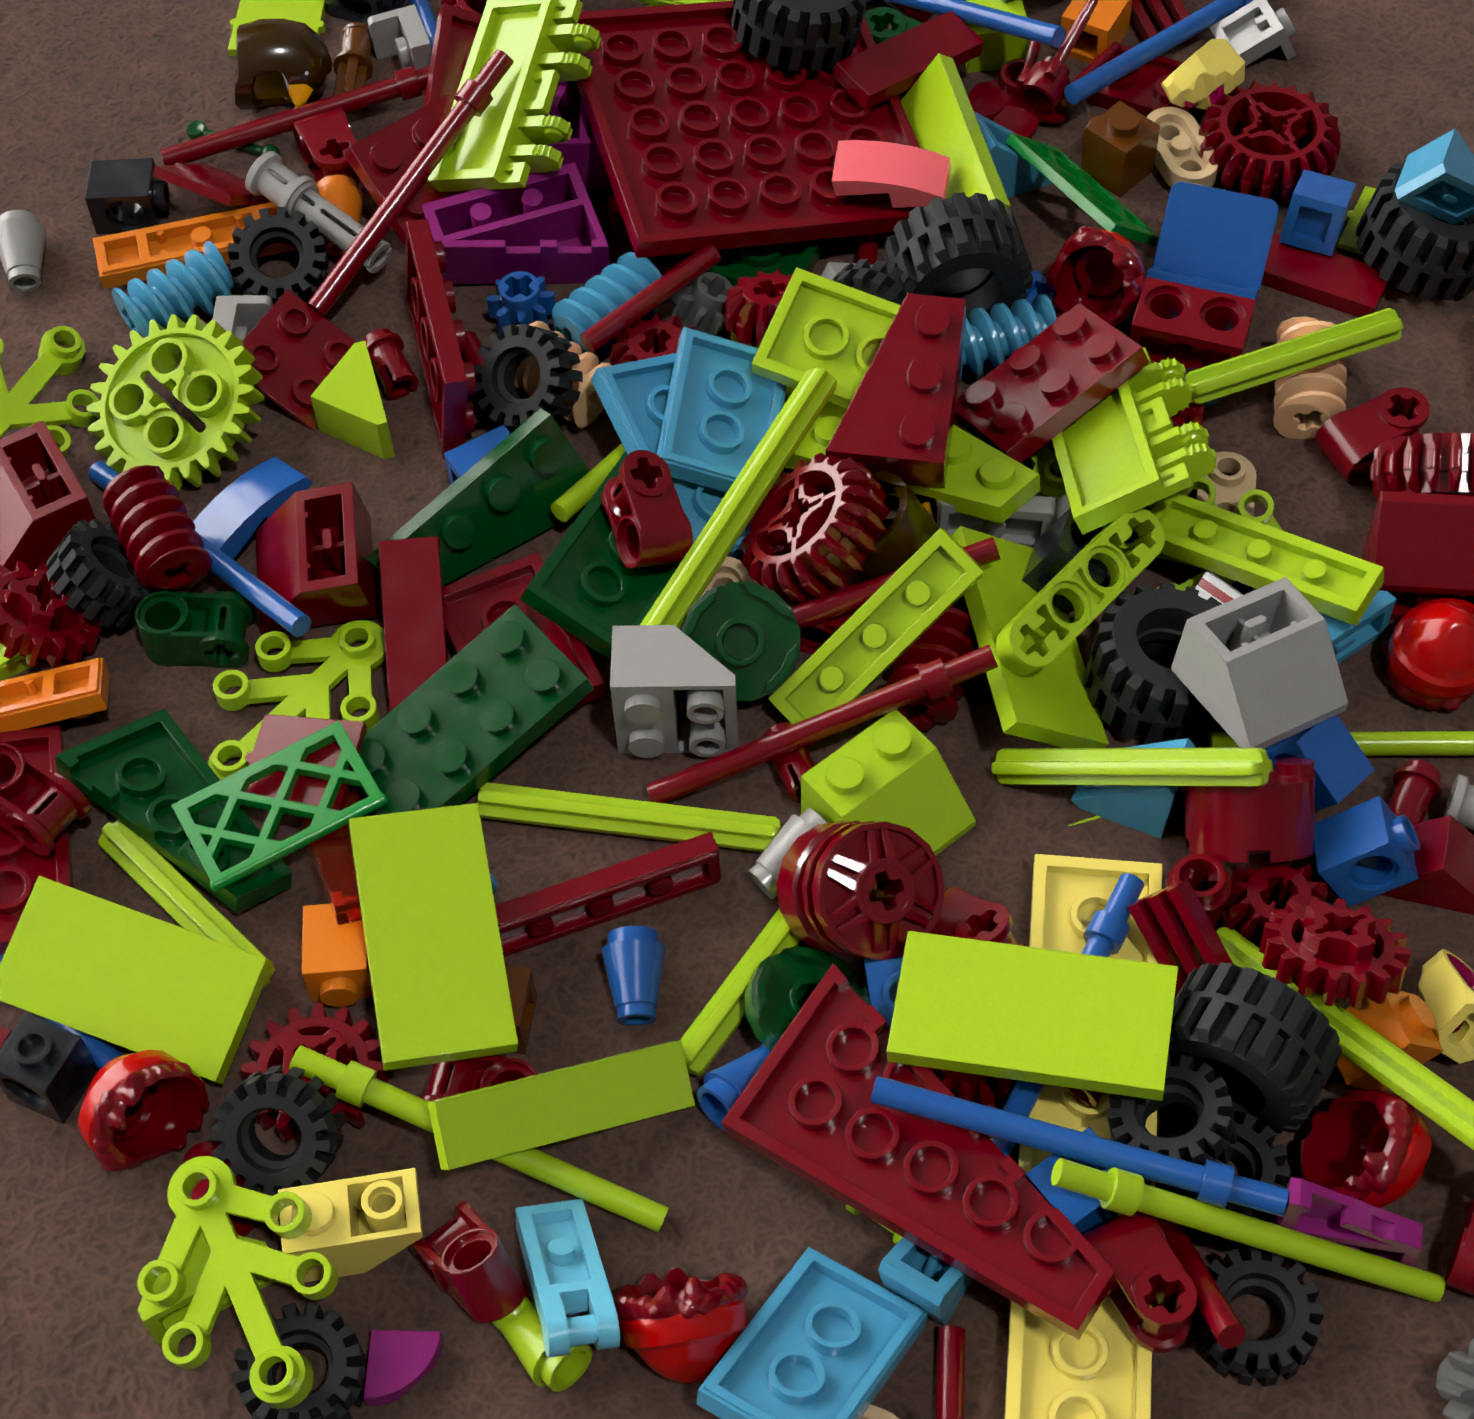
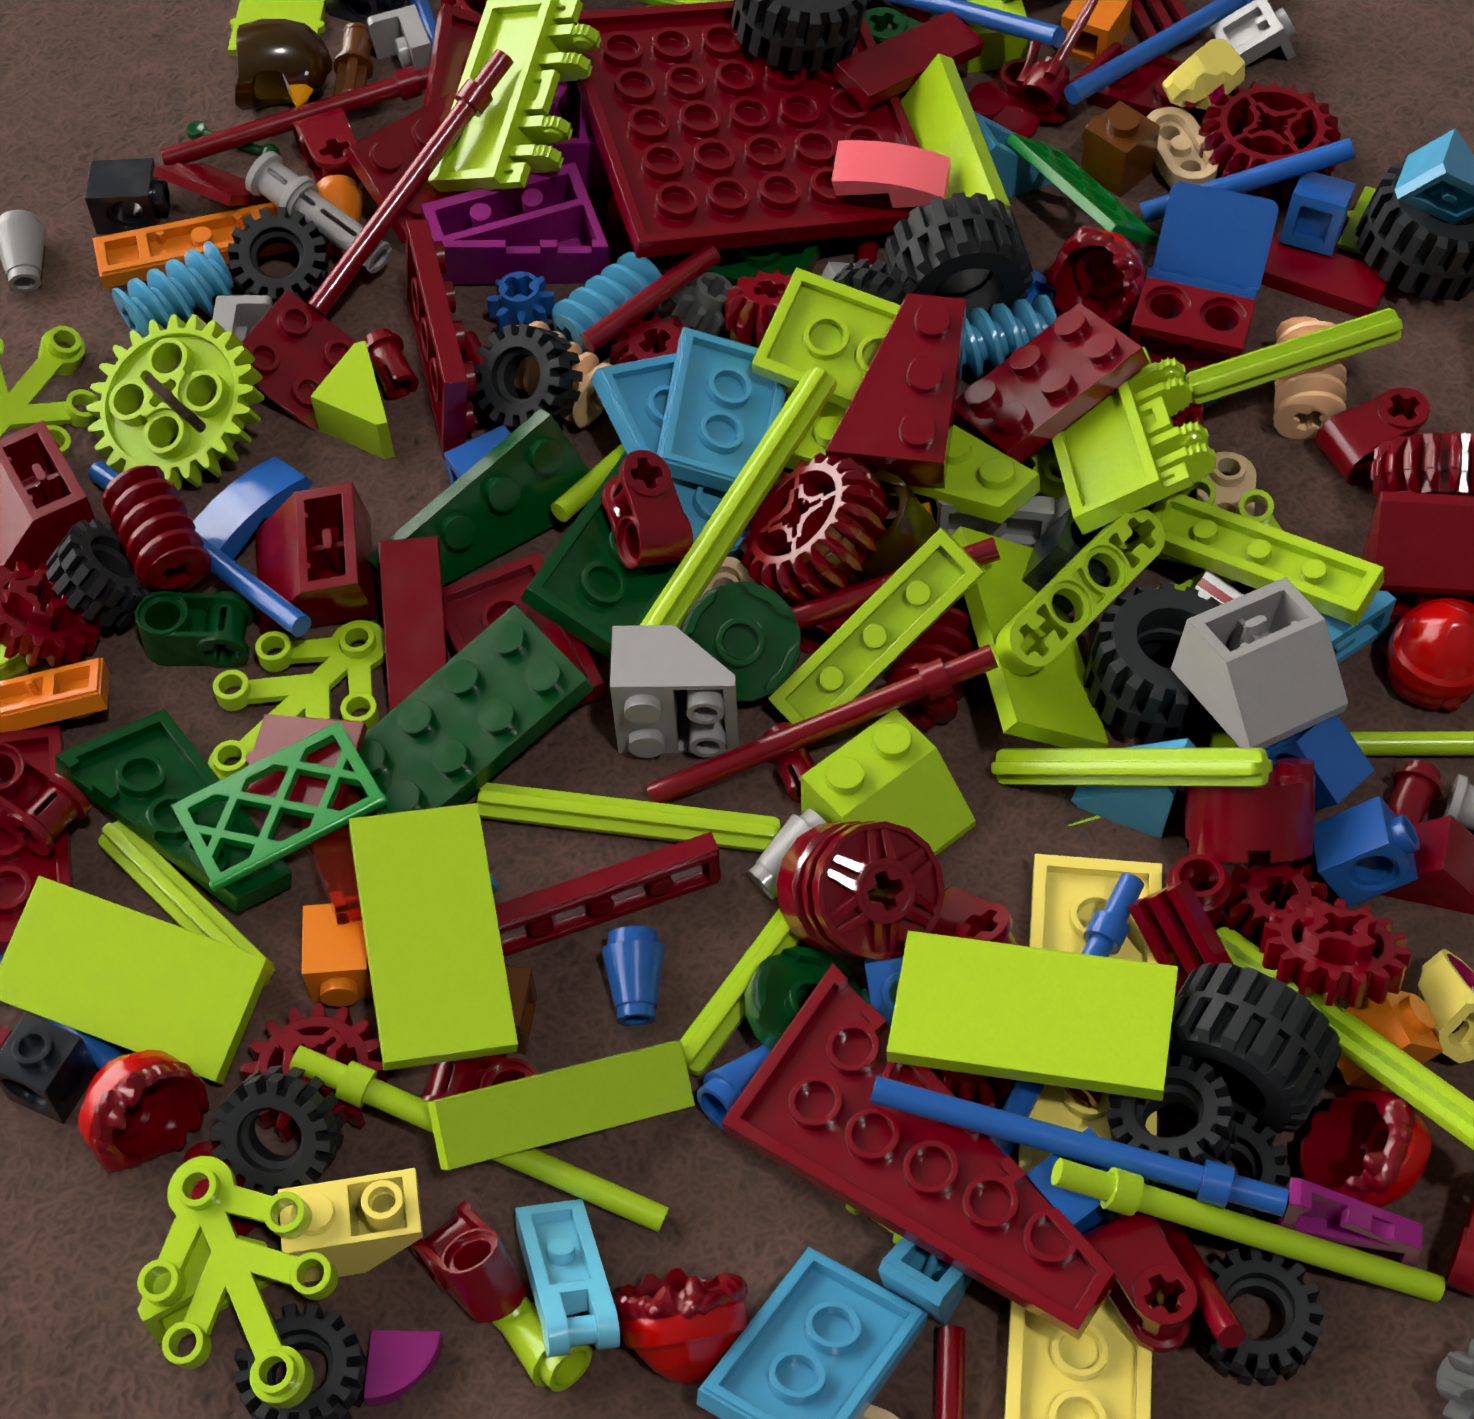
(1265, 174): none -> blue bar

